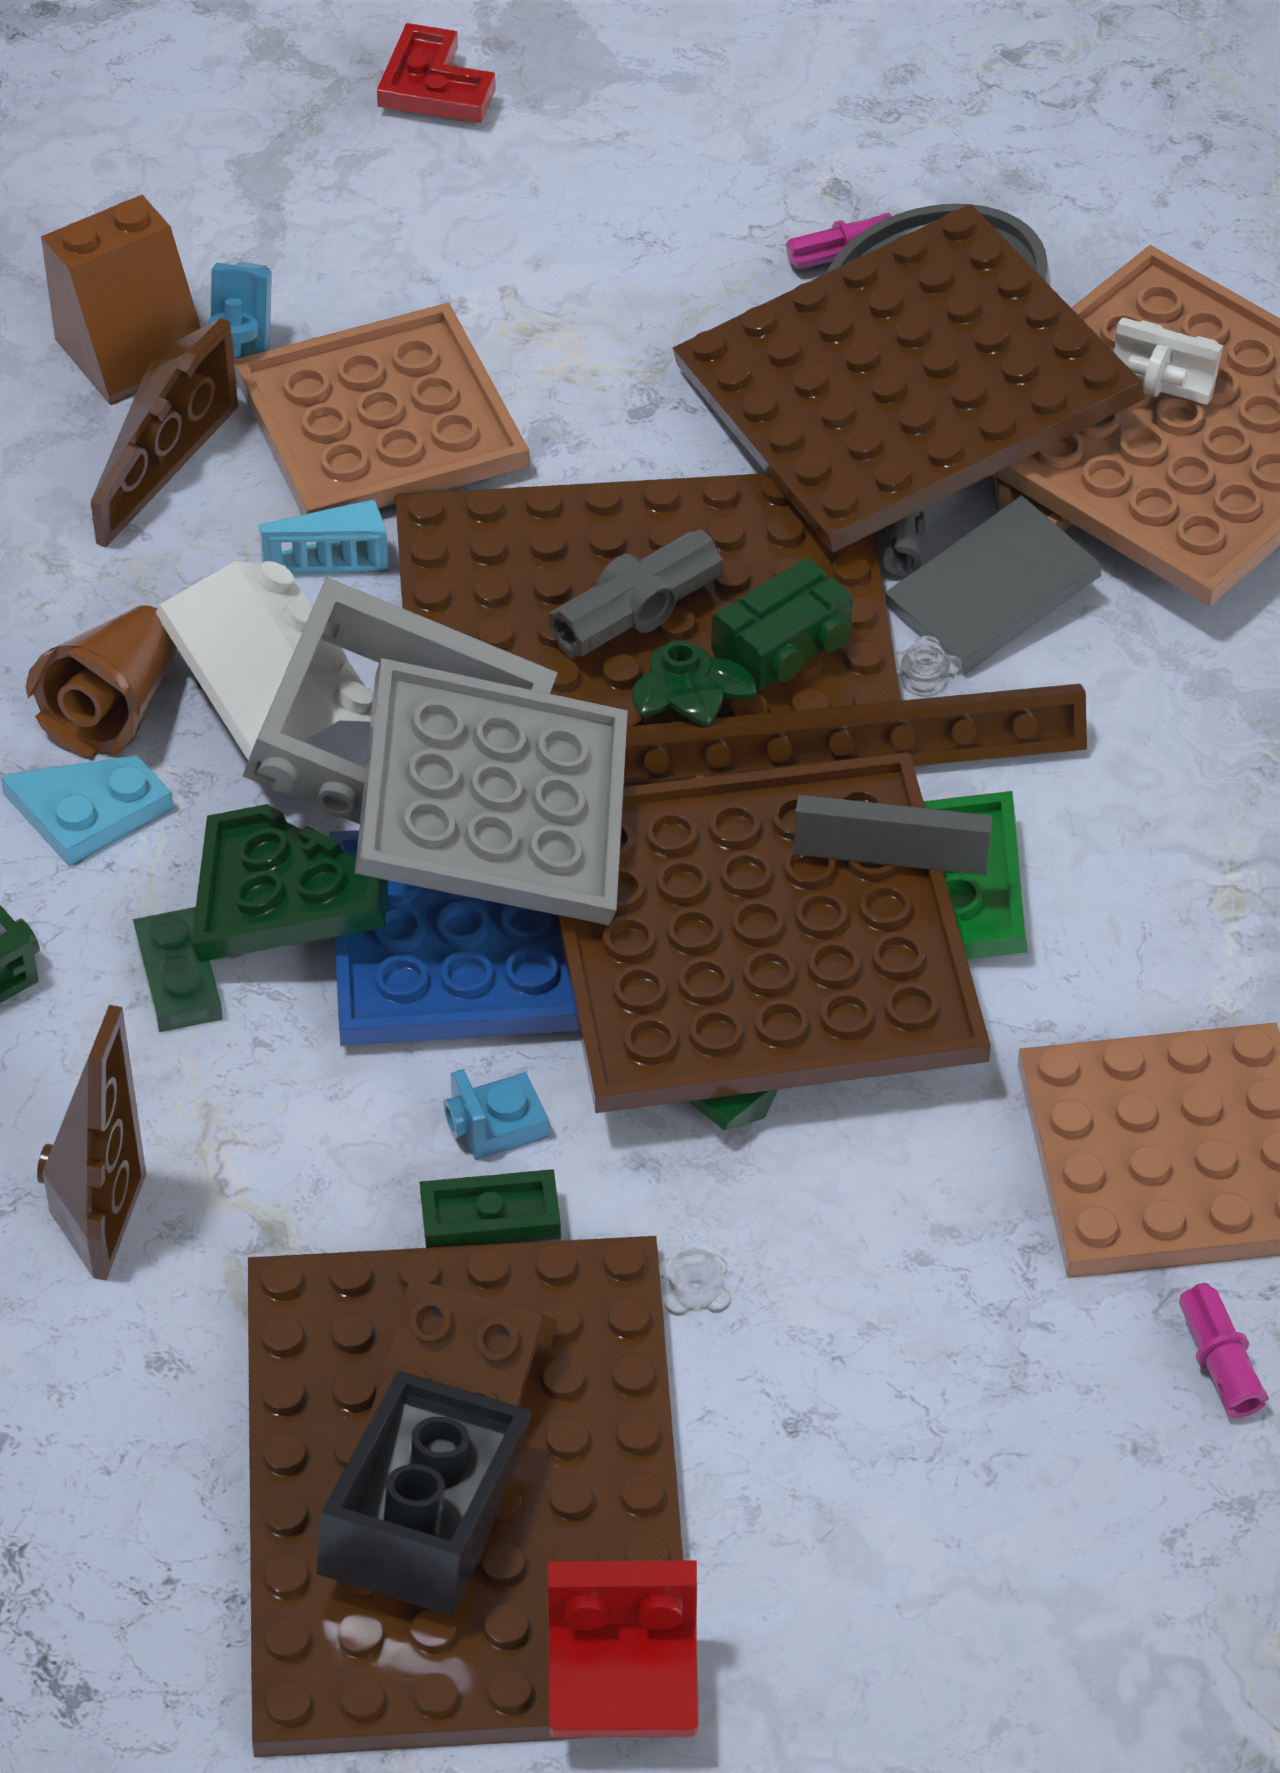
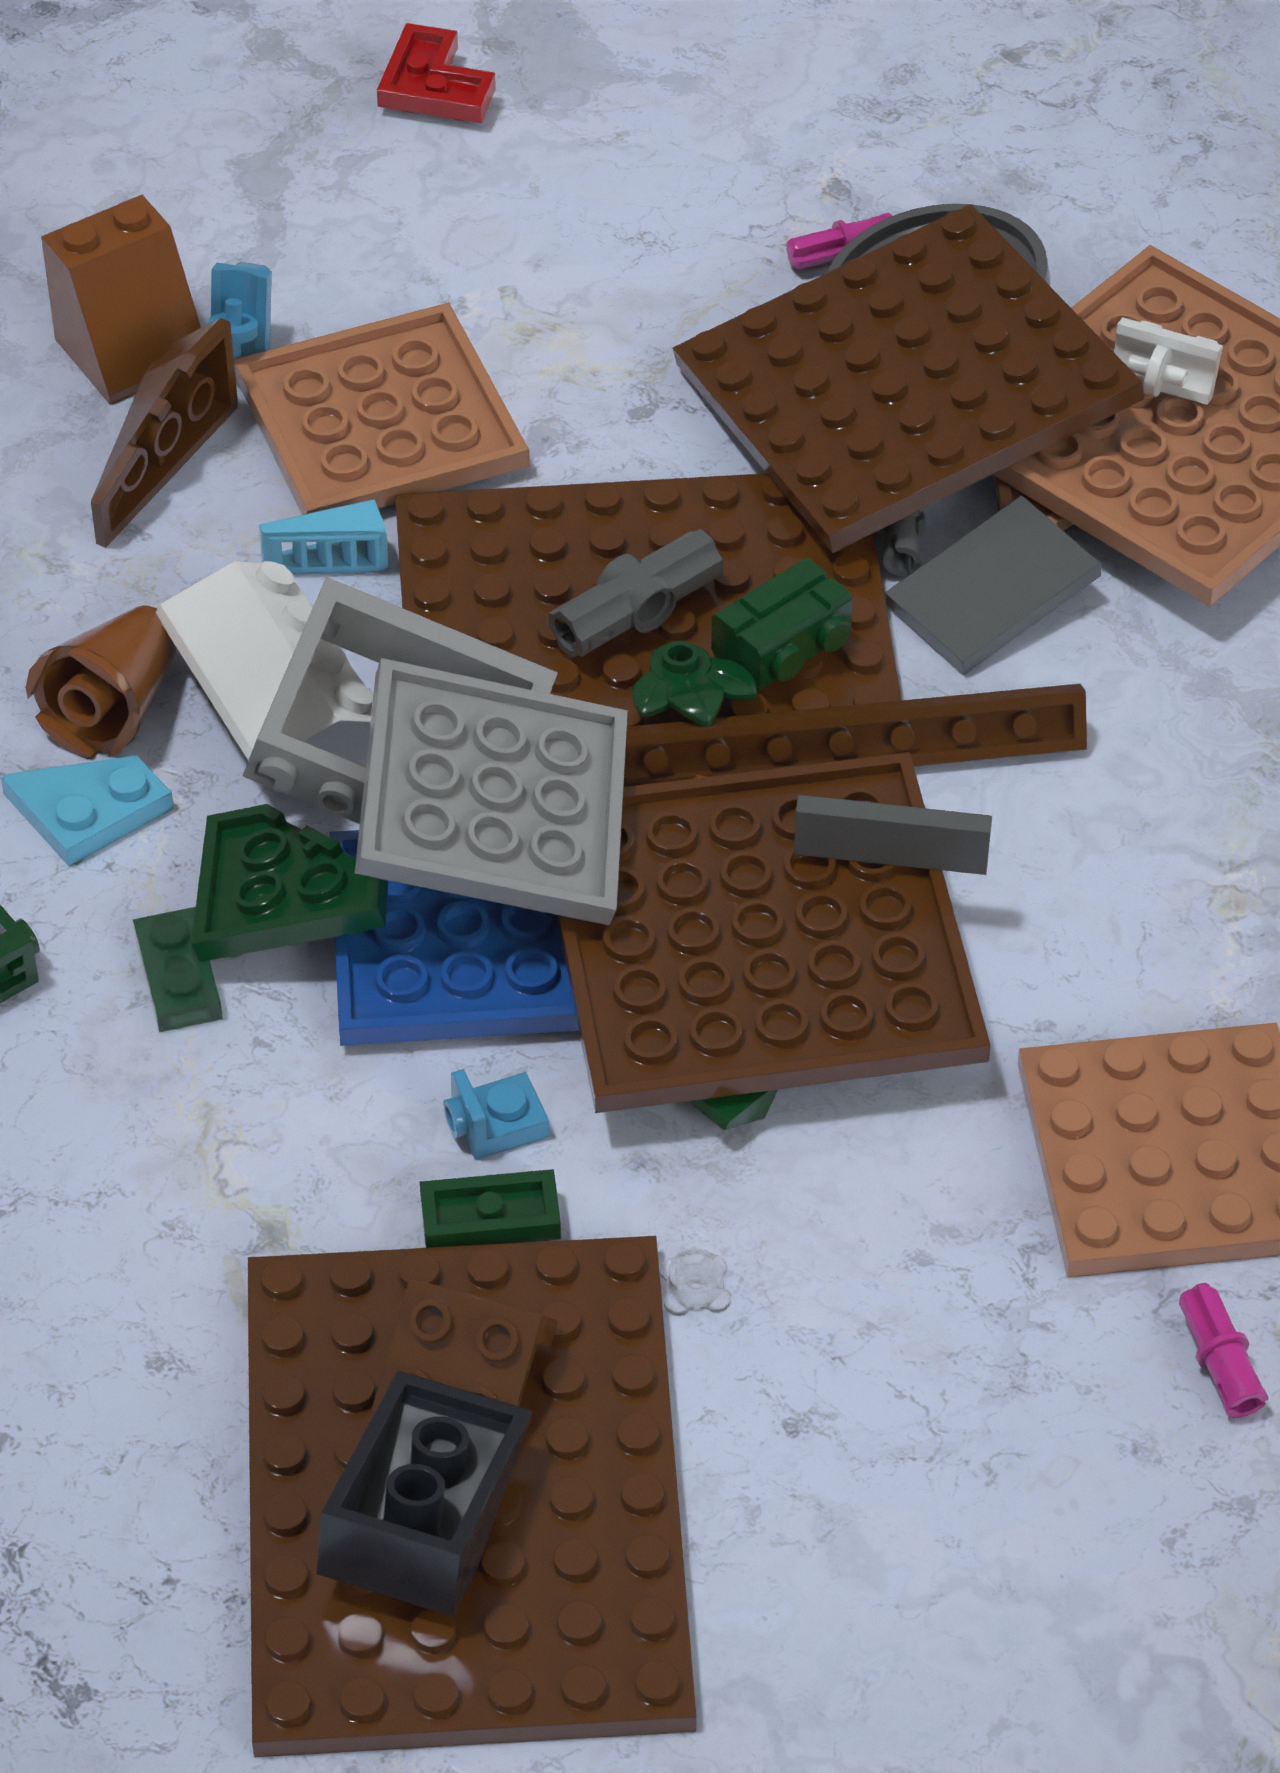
(98, 1153): reddish brown wedge -> none
(623, 1649): red bracket -> none
(926, 667): clear plate -> none
(989, 905): green wing -> none

